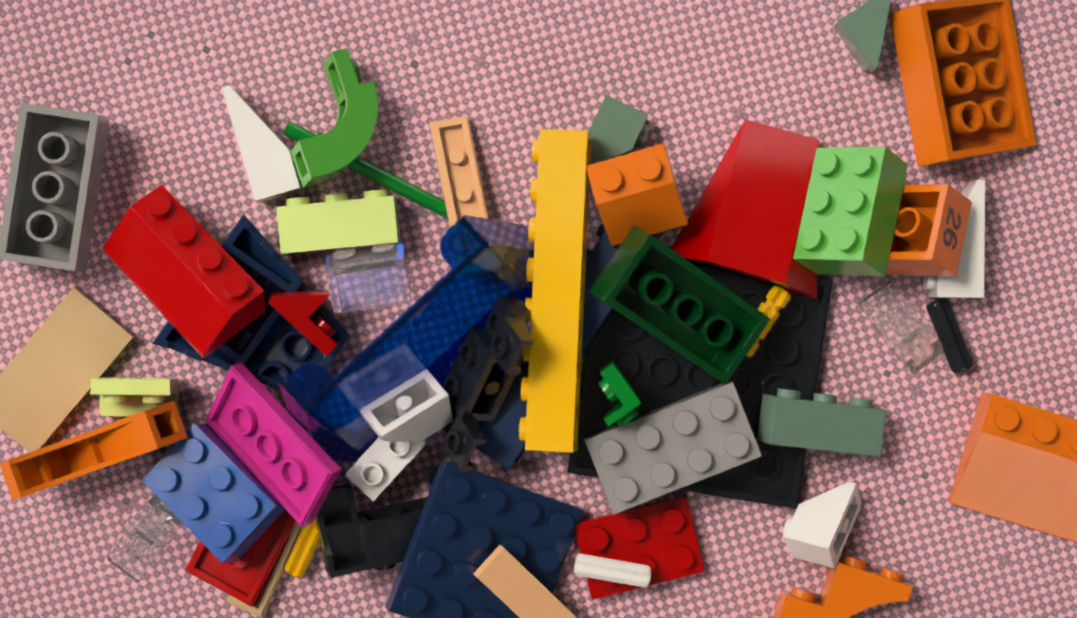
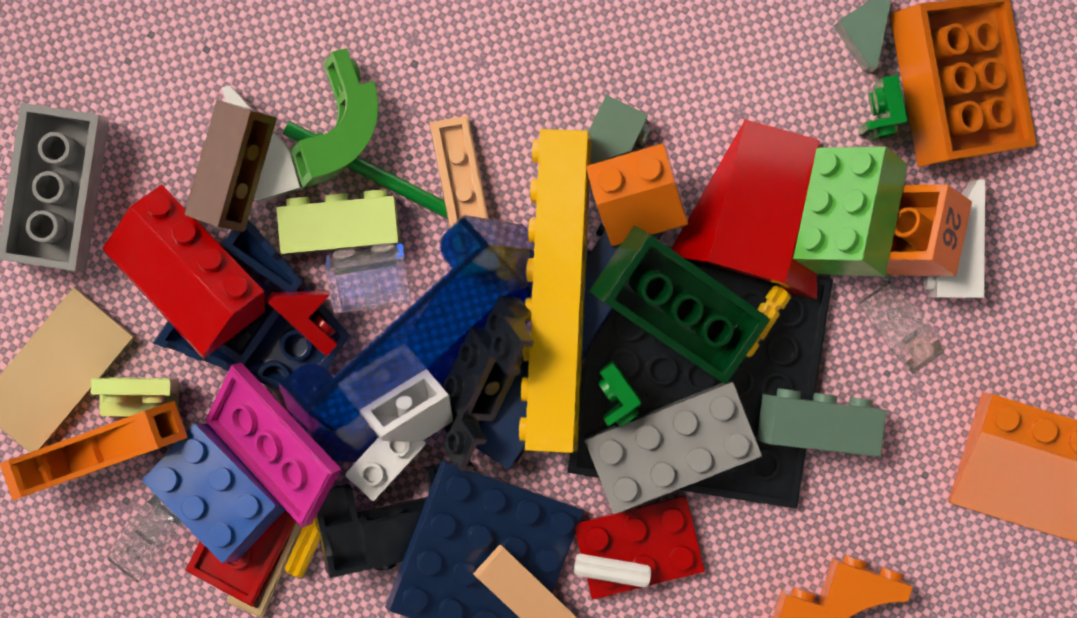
(230, 166): none -> brick
(823, 525): white slope -> none
(889, 105): none -> green bracket
(949, 335): black axle -> none

